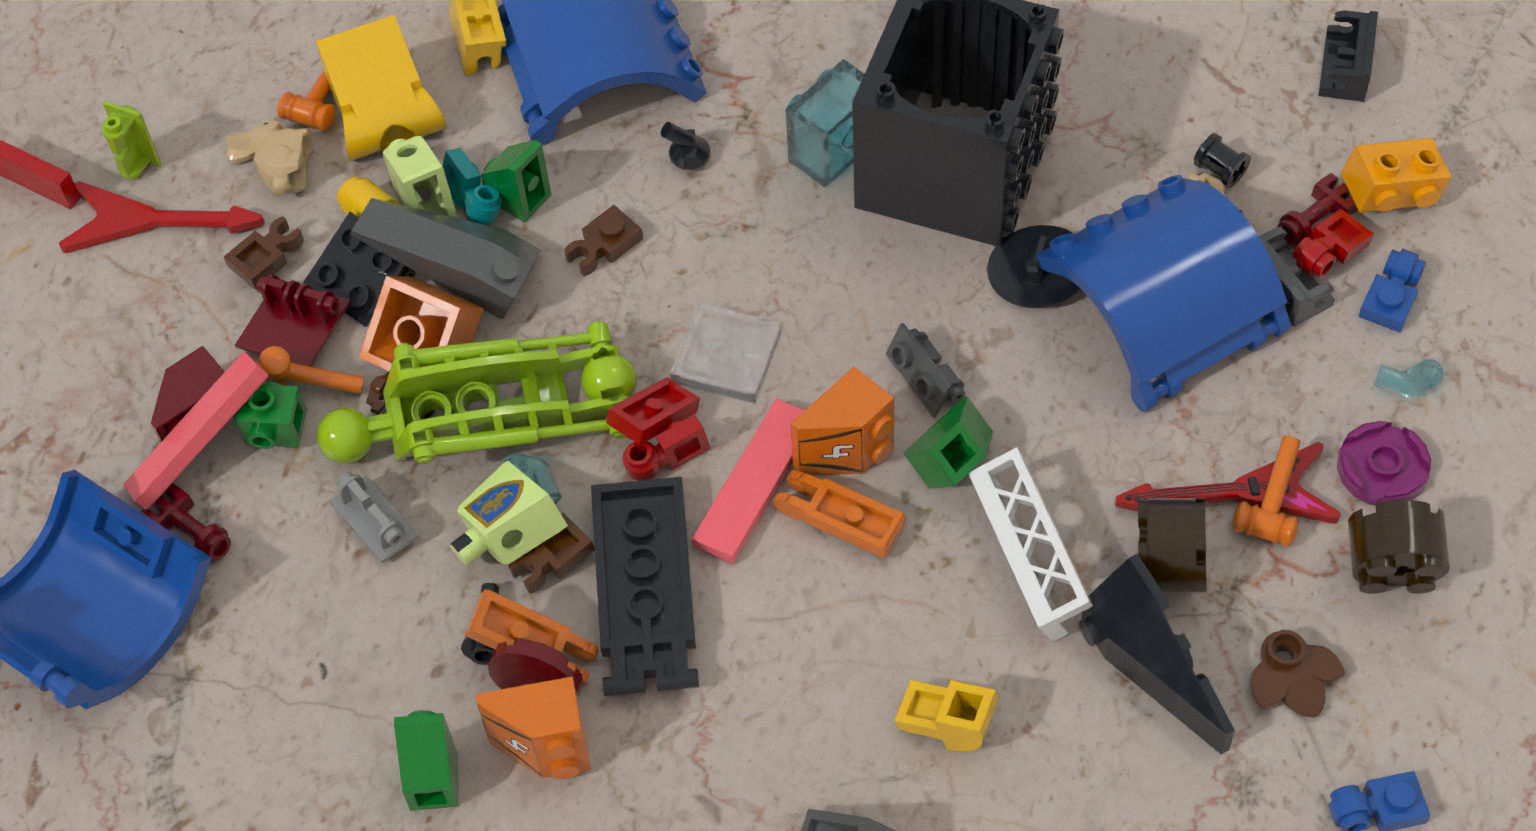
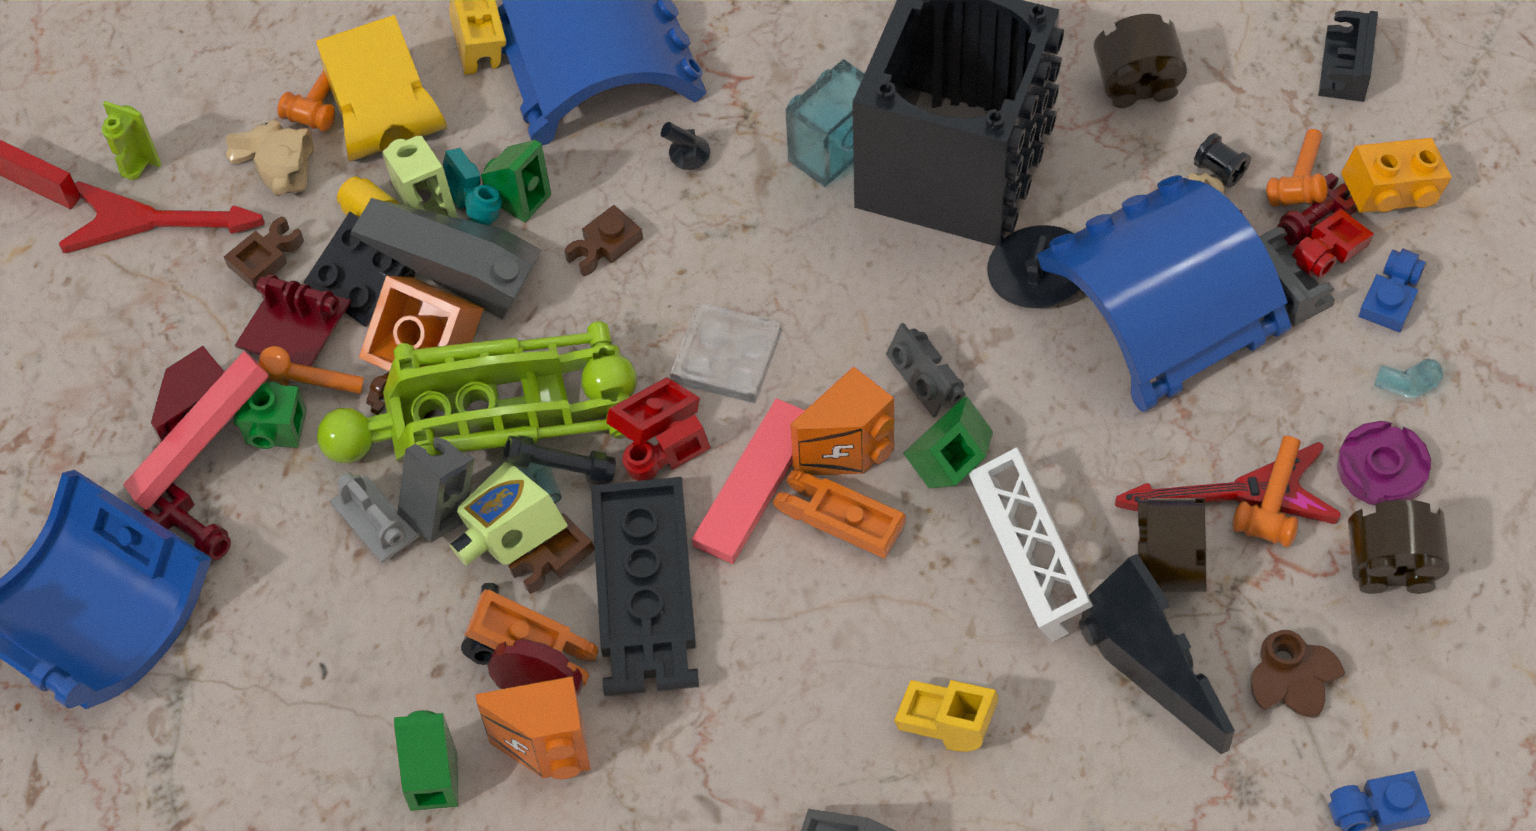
(434, 488): none -> dark grey hinge
(522, 451): none -> black bar
(1140, 60): none -> dark brown brick
(1302, 185): none -> orange piece

